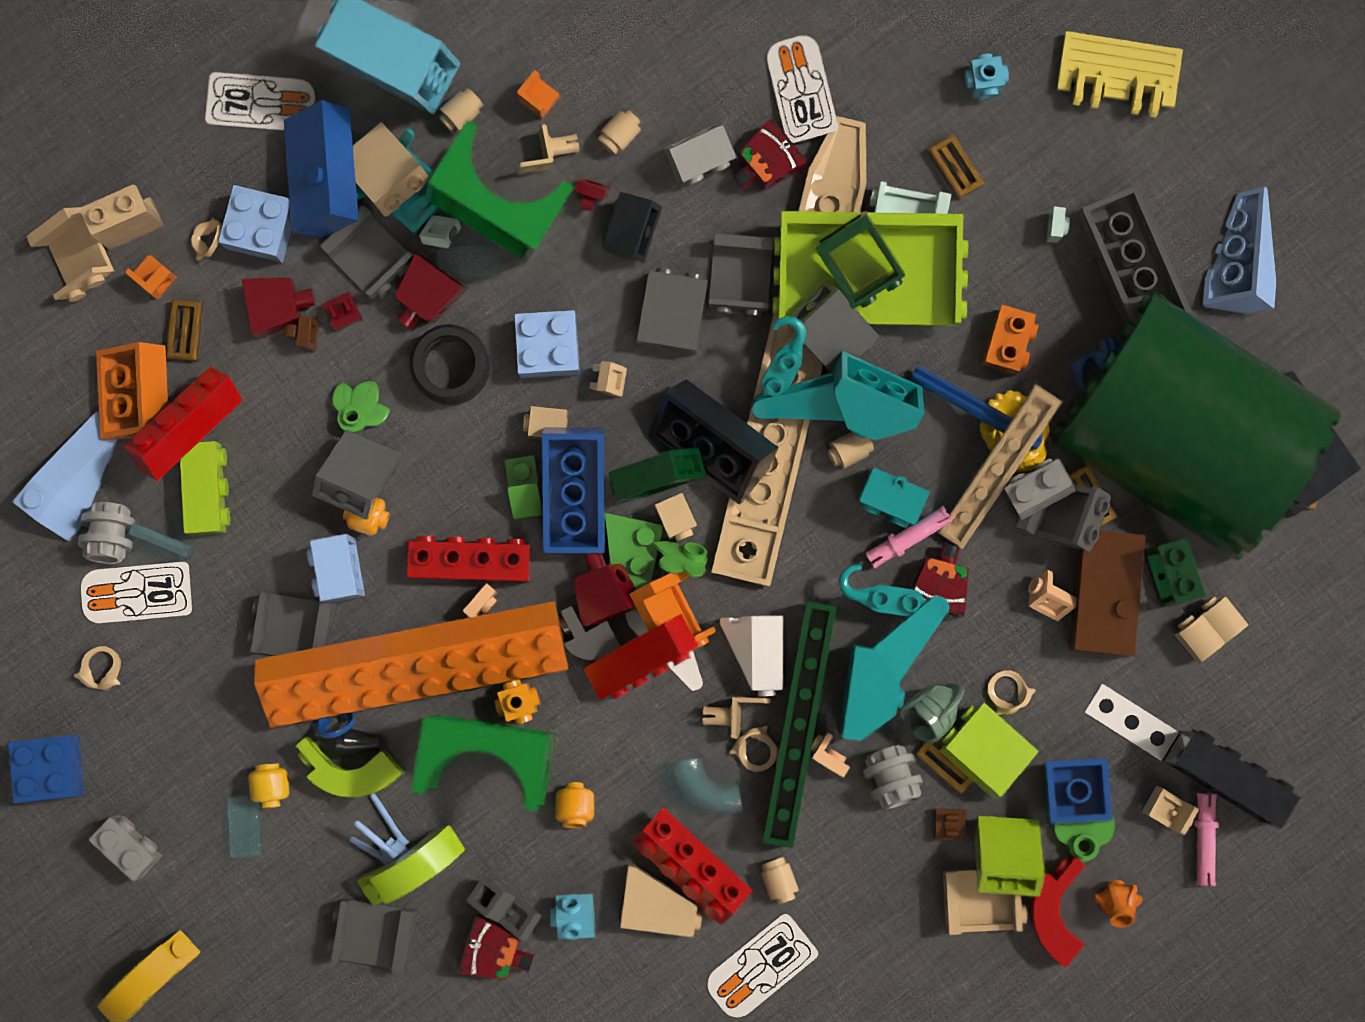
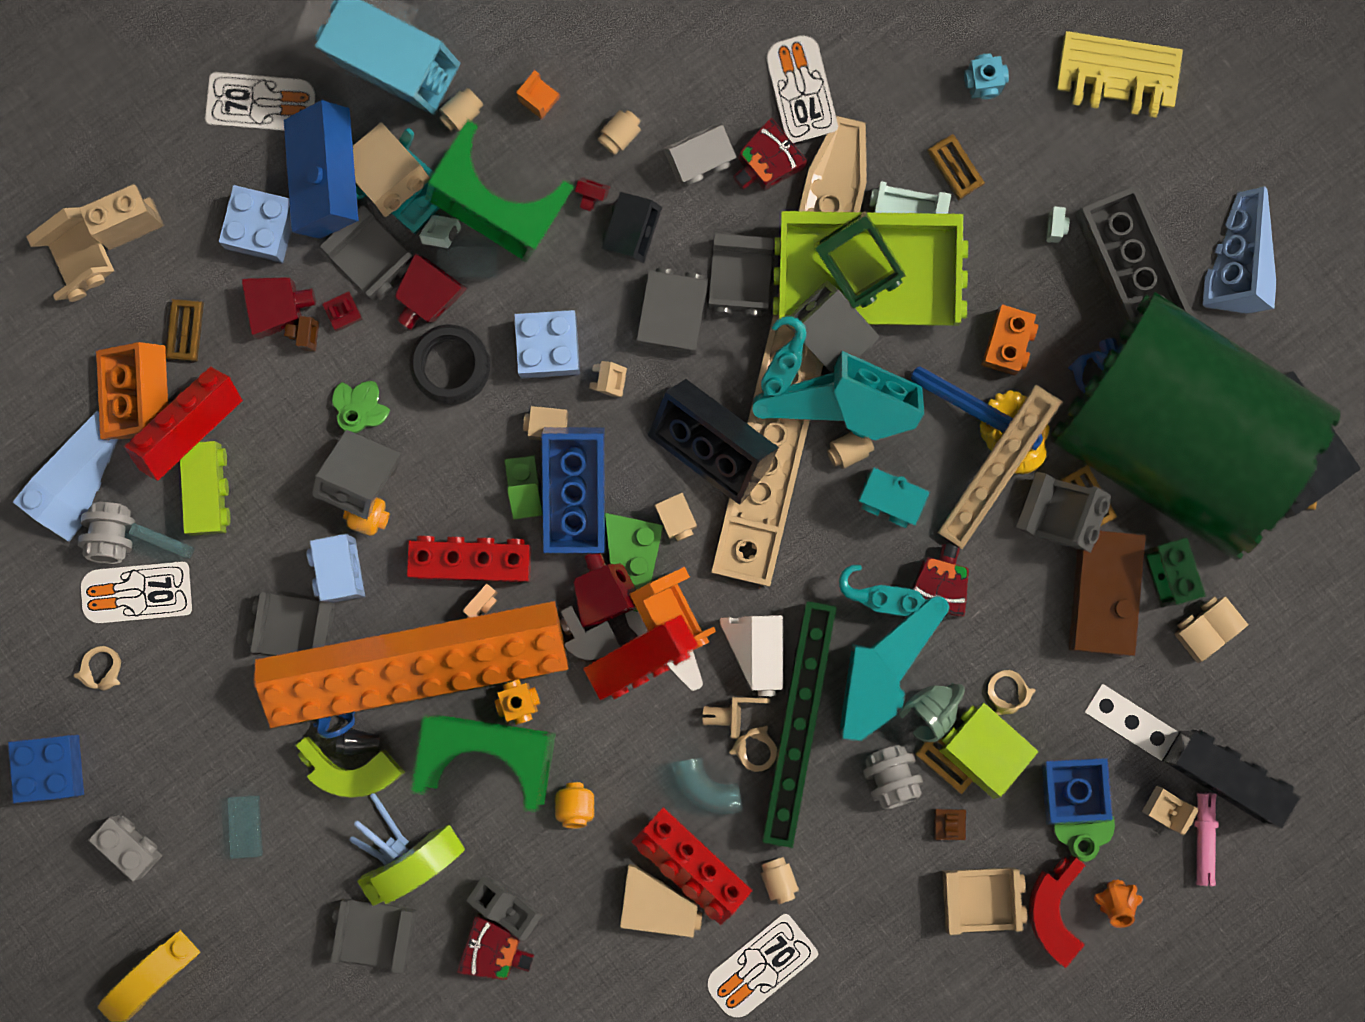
(152, 276): orange panel -> none
(205, 229): tan piece -> none
(268, 785): yellow head -> none
(550, 148): tan bracket -> none
(574, 916): medium azure brick -> none
(657, 474): dark green window -> none
(680, 559): bright green plate -> none
(831, 760): light nougat bracket -> none
(910, 536): bright pink pin -> none
(1008, 856): lime brick -> none
(1039, 488): light grey brick -> none
(1048, 598): light nougat bracket -> none

